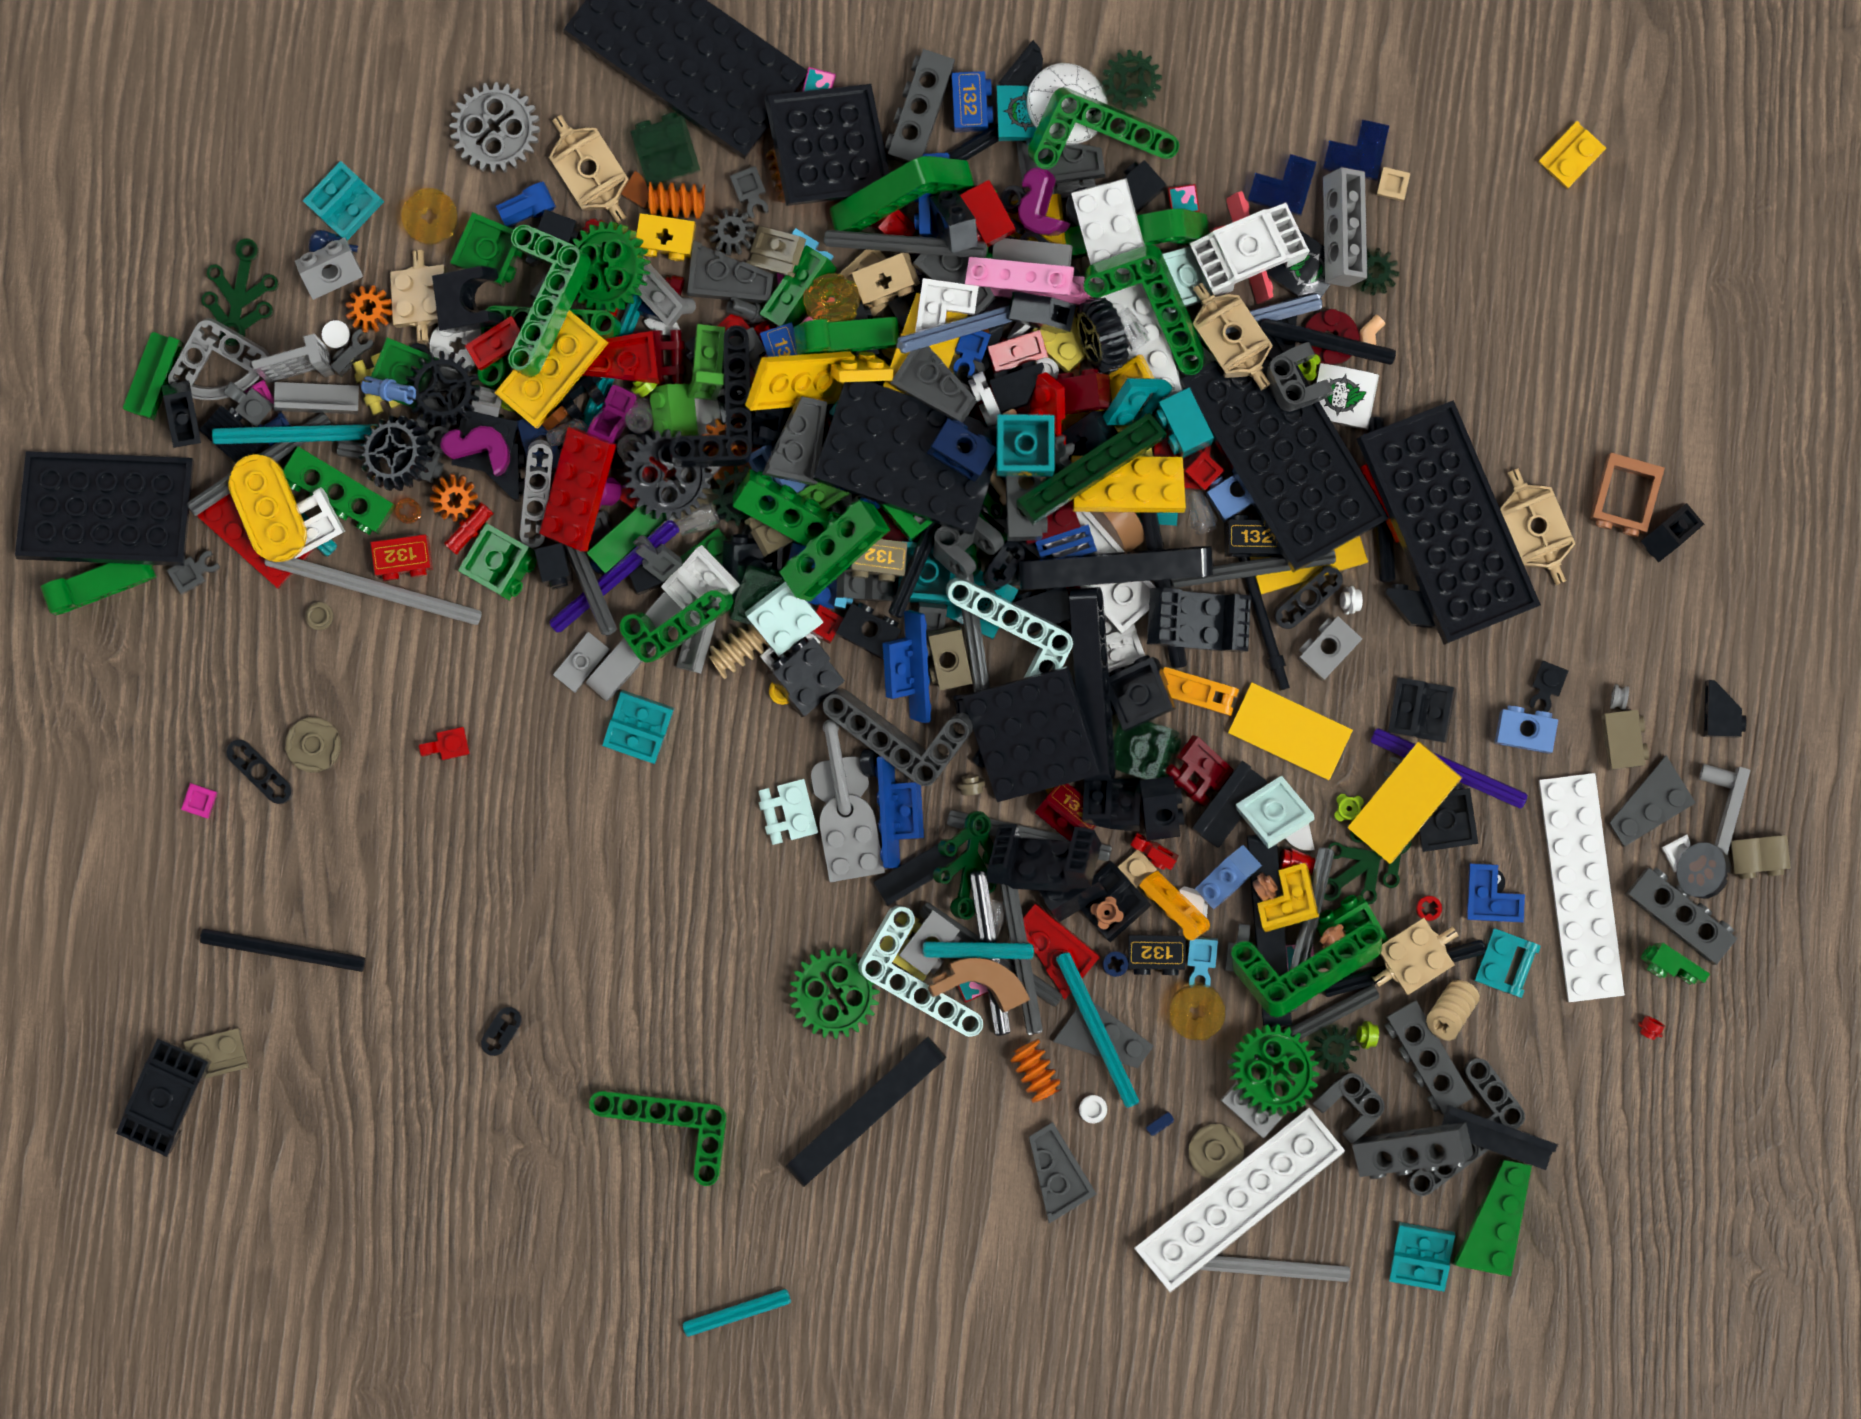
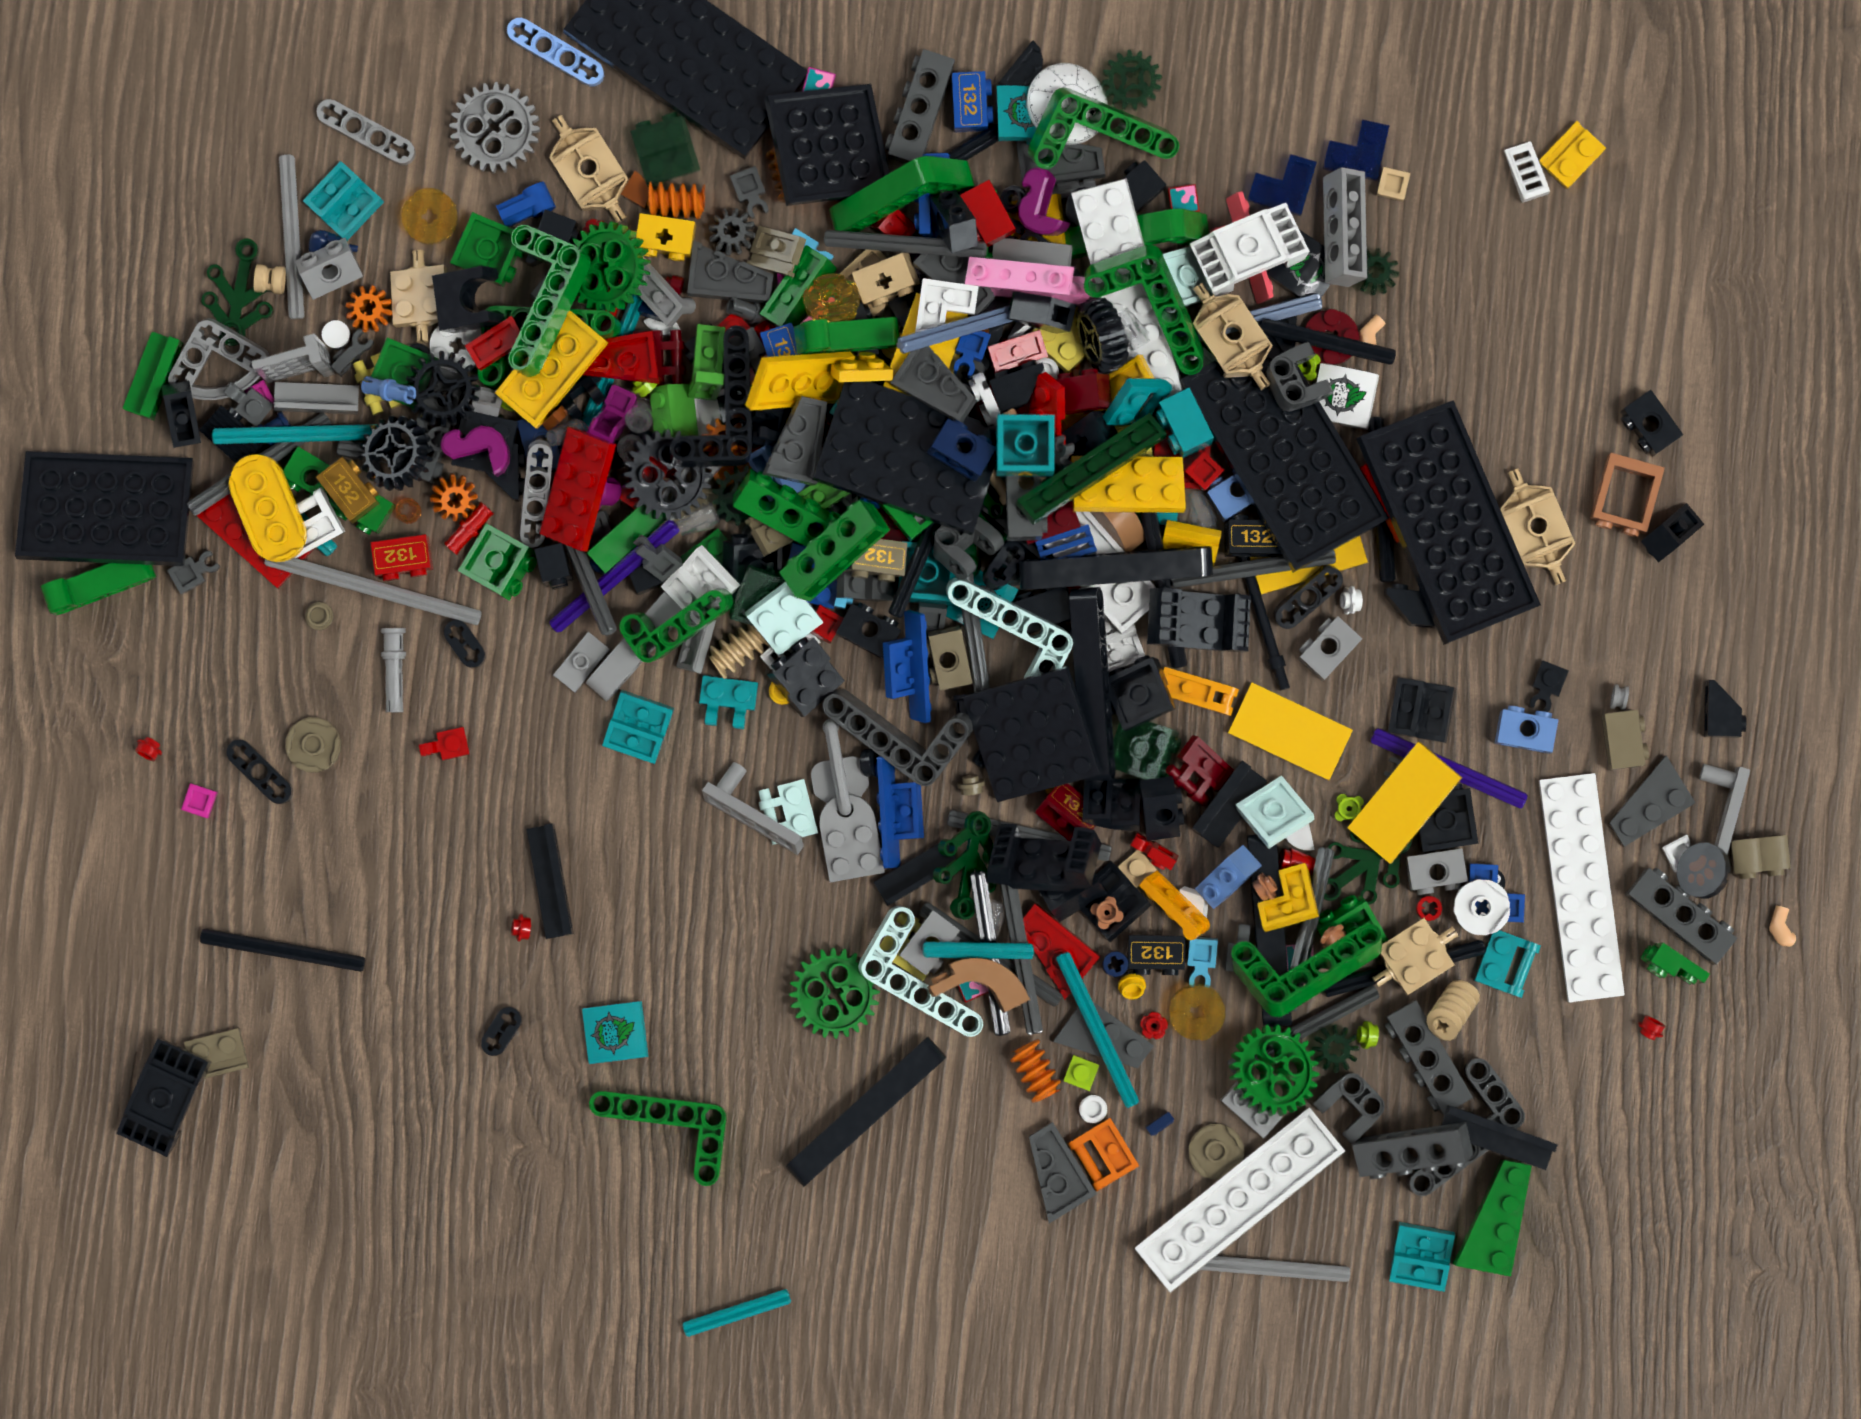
(148, 749): none -> red plate
(269, 279): none -> tan wheel
(291, 236): none -> light grey axle
(348, 489): none -> pearl gold brick
(364, 135): none -> light grey beam
(393, 656): none -> light grey pin
(470, 640): none -> black beam
(521, 928): none -> red plate
(550, 881): none -> black fence
(557, 49): none -> light blue beam
(615, 1032): none -> teal slope
(721, 798): none -> light grey piece
(729, 694): none -> teal plate
(1081, 1073): none -> lime plate
(1111, 1149): none -> orange plate
(1132, 986): none -> yellow plate
(1148, 1031): none -> red plate
(1187, 535): none -> yellow plate
(1451, 862): none -> light grey brick
(1484, 923): none -> white plate
(1527, 195): none -> white slope
(1650, 407): none -> black brick
(1779, 929): none -> light nougat arm

